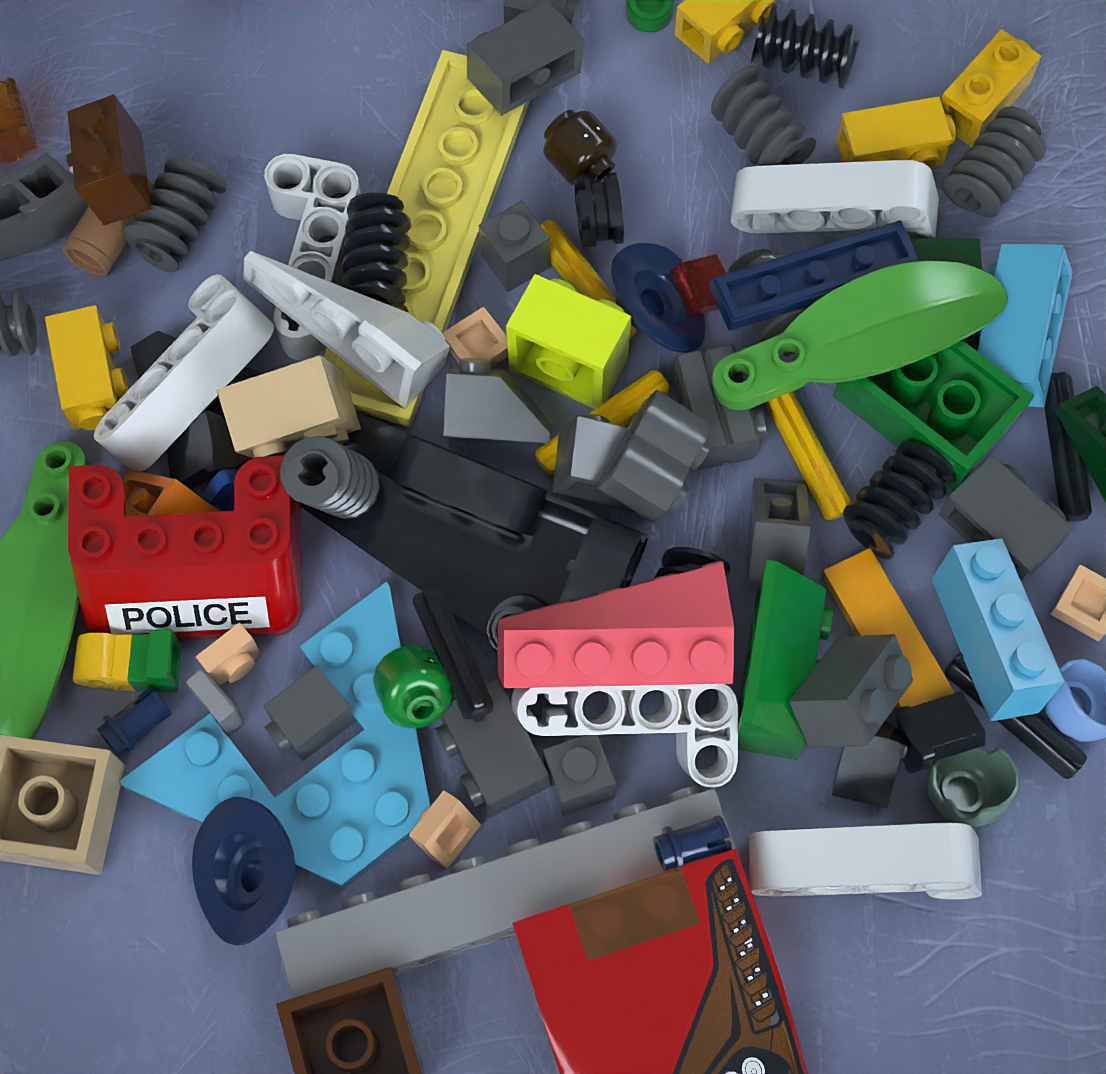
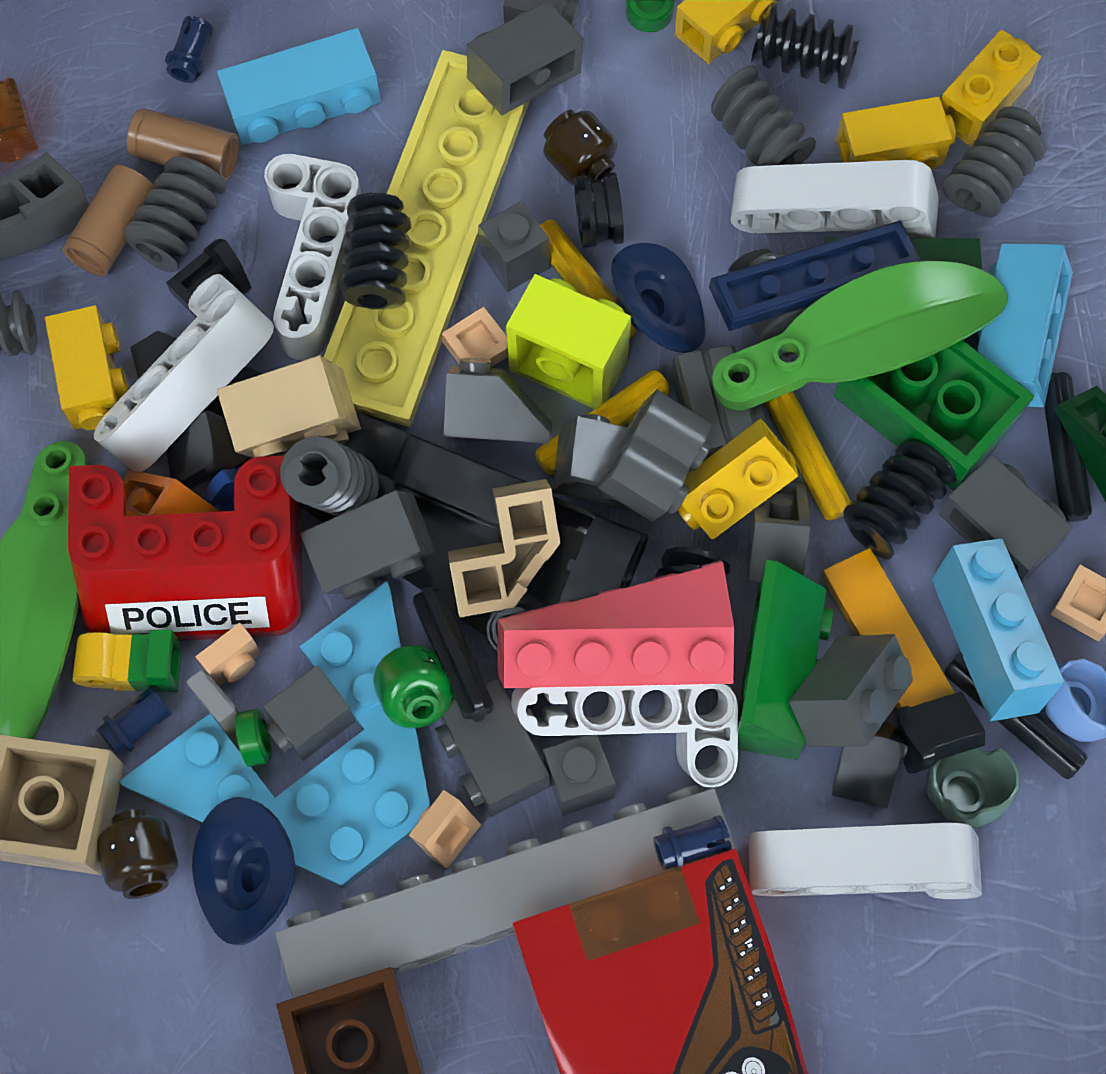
(108, 160): reddish brown brick -> none
(137, 854): none -> dark brown head
(162, 136): none -> medium nougat pin
(185, 59): none -> dark blue pin
(215, 259): none -> black tile
(252, 737): none -> green tile
(300, 87): none -> medium azure brick
(367, 334): white wedge -> none
(369, 544): none -> dark grey brick
(498, 573): none -> tan brick
(693, 283): clear red tile -> none
(736, 480): none -> yellow brick

